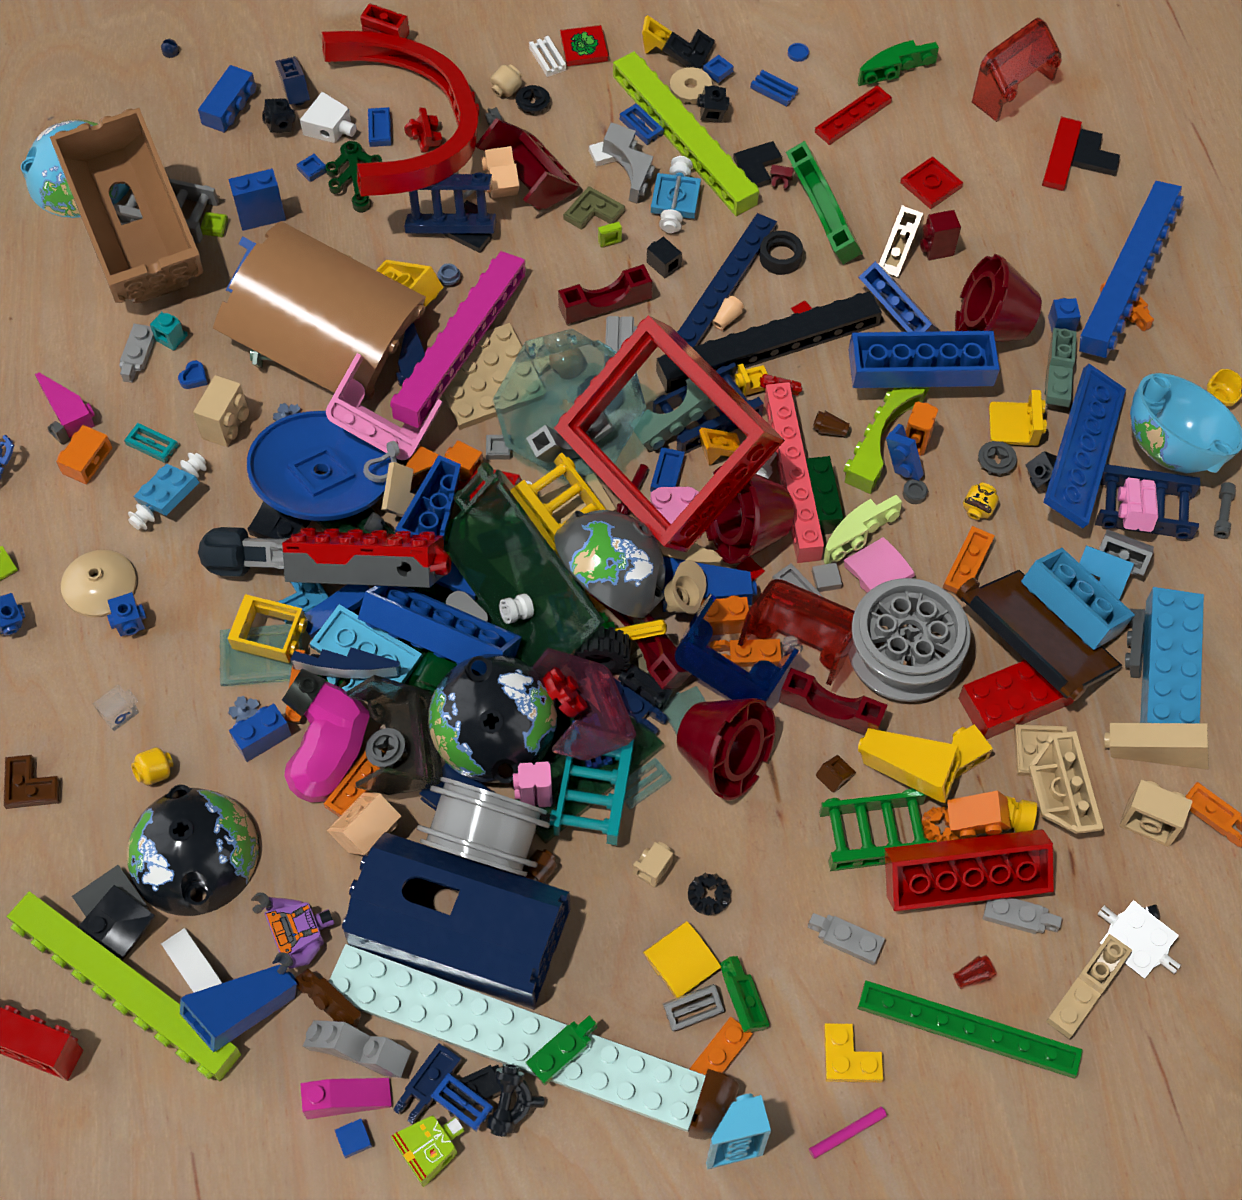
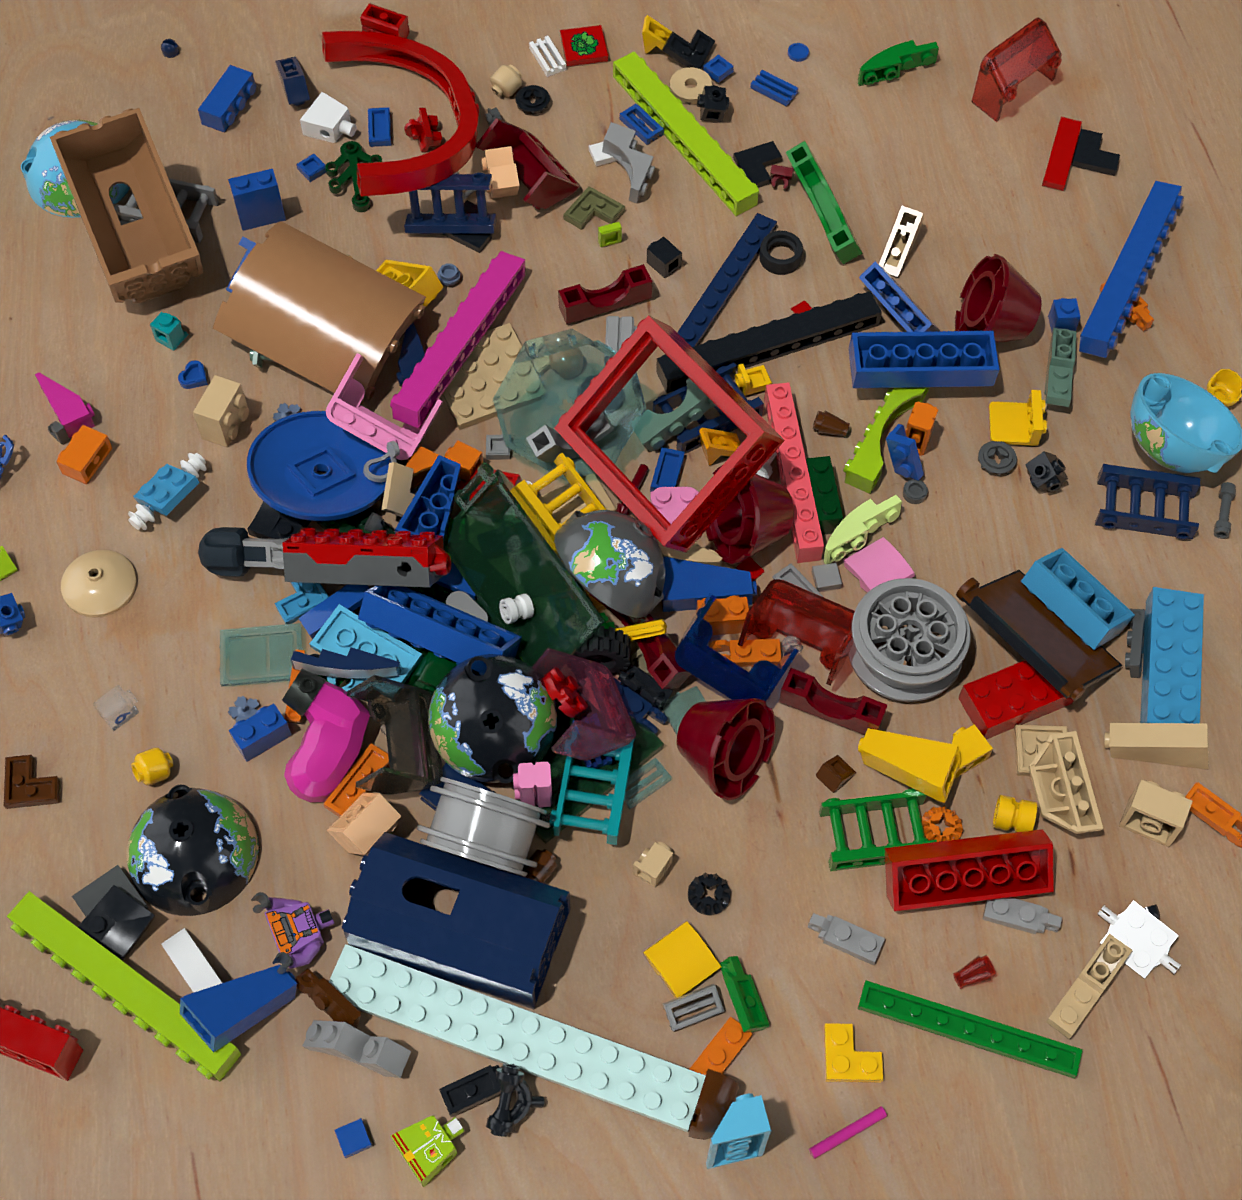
(126, 614): blue brick -> none
(136, 351): light grey hinge -> none
(167, 451): teal tile -> none
(214, 224): lime tile -> none
(244, 619): yellow window -> none
(278, 115): black brick -> none
(344, 1096): dark pink slope -> none
(380, 740): dark grey gear -> none
(426, 1080): dark blue hinge -> none
(481, 1116): blue tile -> none
(561, 1050): green hinge -> none
(676, 195): dark azure plate -> none
(686, 588): tan piece -> none
(729, 311): light nougat cone -> none
(769, 379): red axle -> none
(853, 115): red tile -> none
(931, 182): red tile -> none
(940, 235): dark red brick -> none
(969, 559): orange plate -> none
(979, 814): orange brick -> none
(981, 501): yellow head -> none
(1085, 446): blue plate -> none
(1111, 569): dark azure tile -> none
(1127, 549): light grey brick -> none
(1138, 504): bright pink brick -> none

